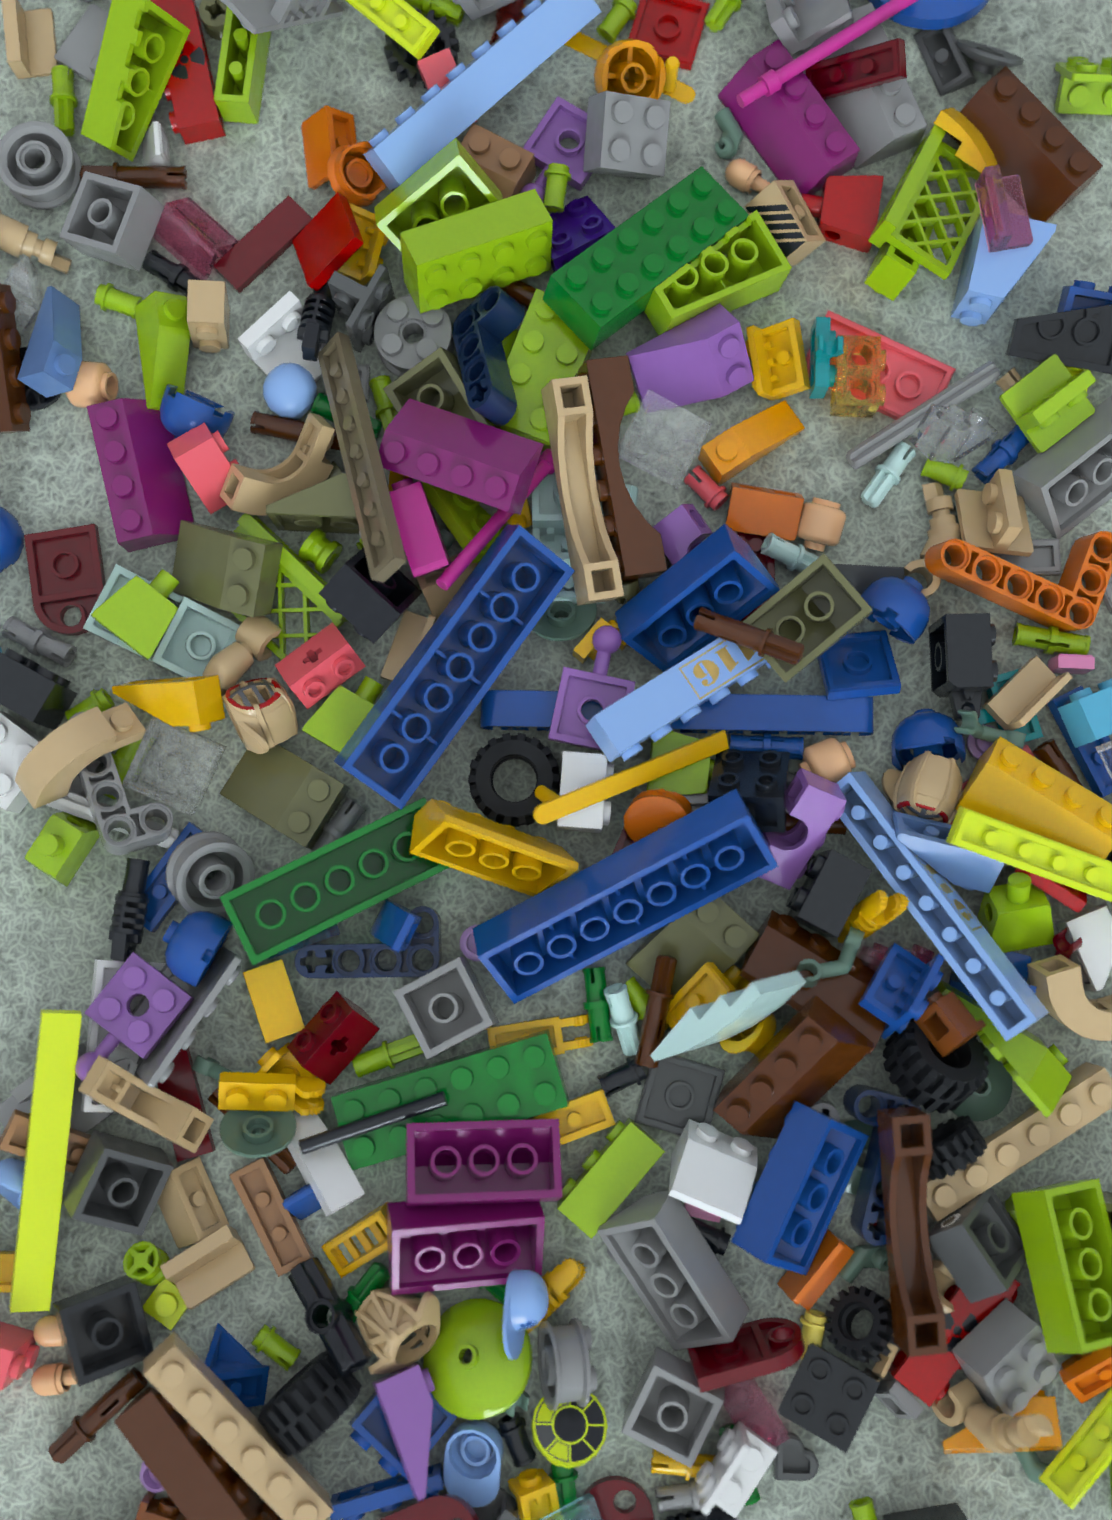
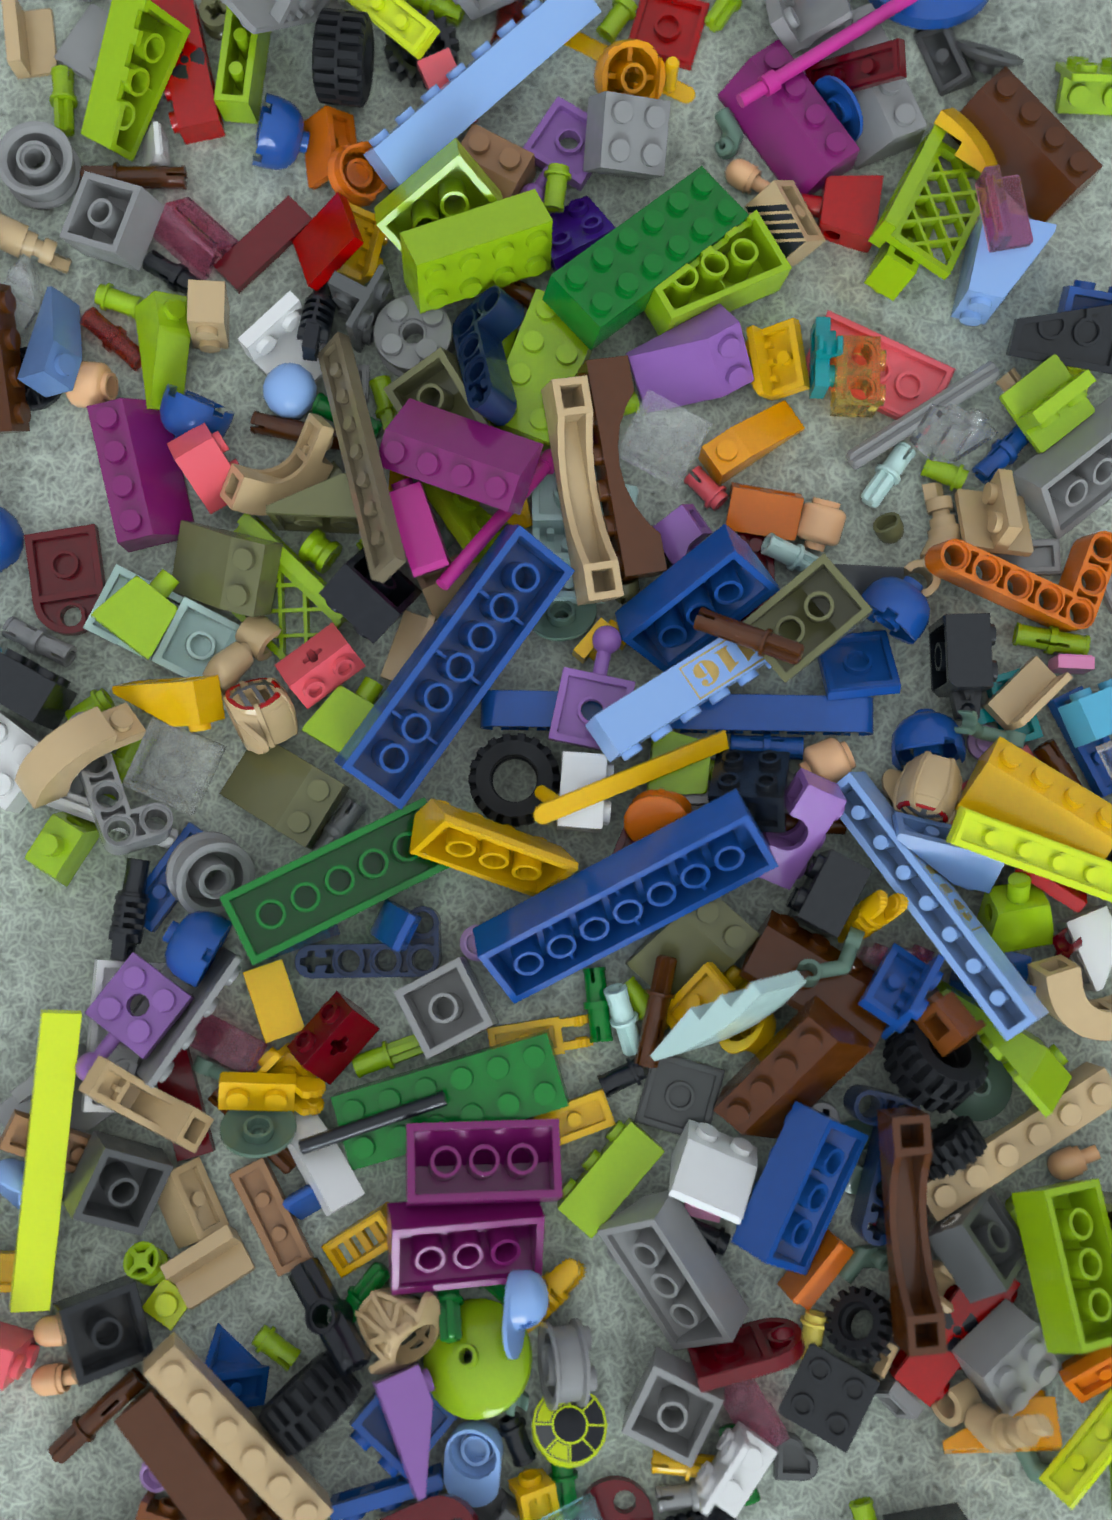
(112, 337): none -> clear red pin
(228, 1044): none -> clear pink slope
(279, 134): none -> blue cylinder
(343, 57): none -> black tyre
(450, 1315): none -> green axle
(842, 103): none -> blue dish
(889, 527): none -> olive hinge
(1071, 1161): none -> light nougat cylinder

